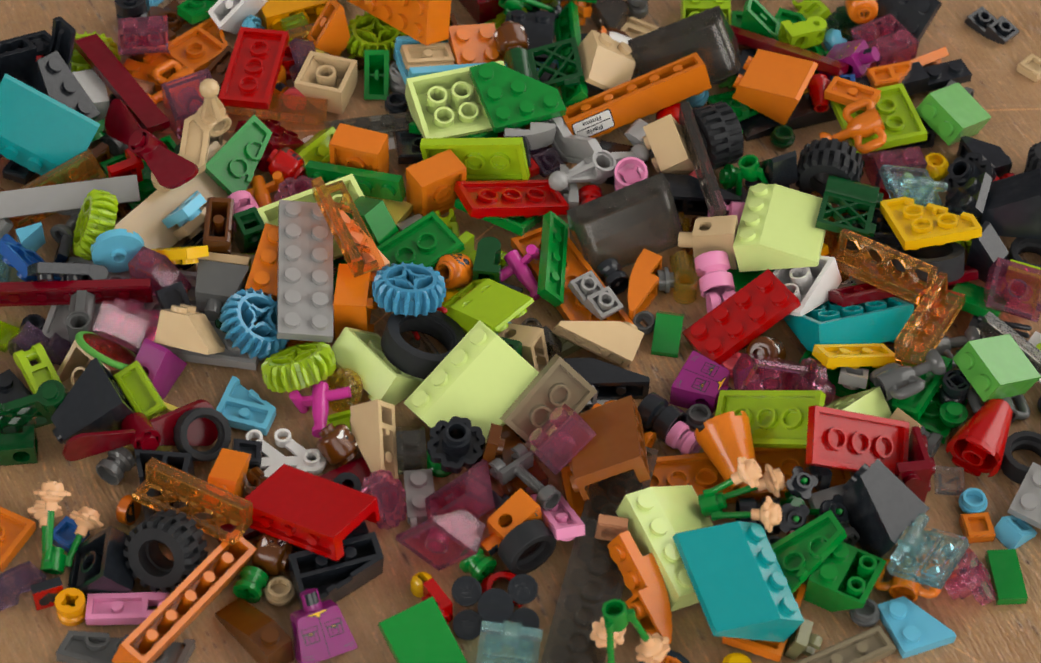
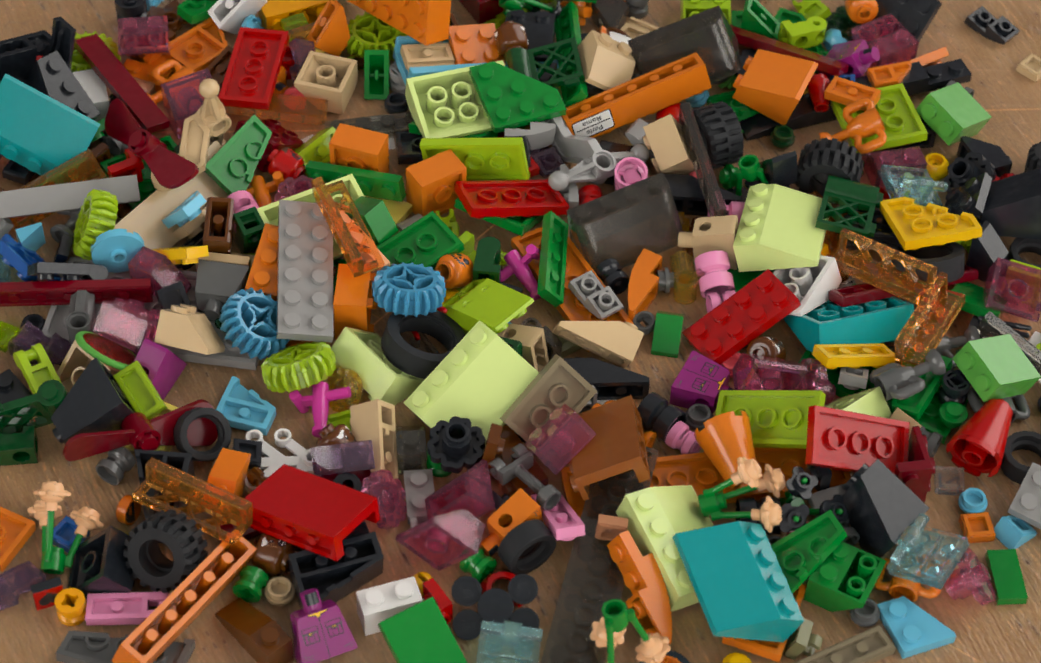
(342, 458): none -> clear purple slope
(385, 601): none -> white brick

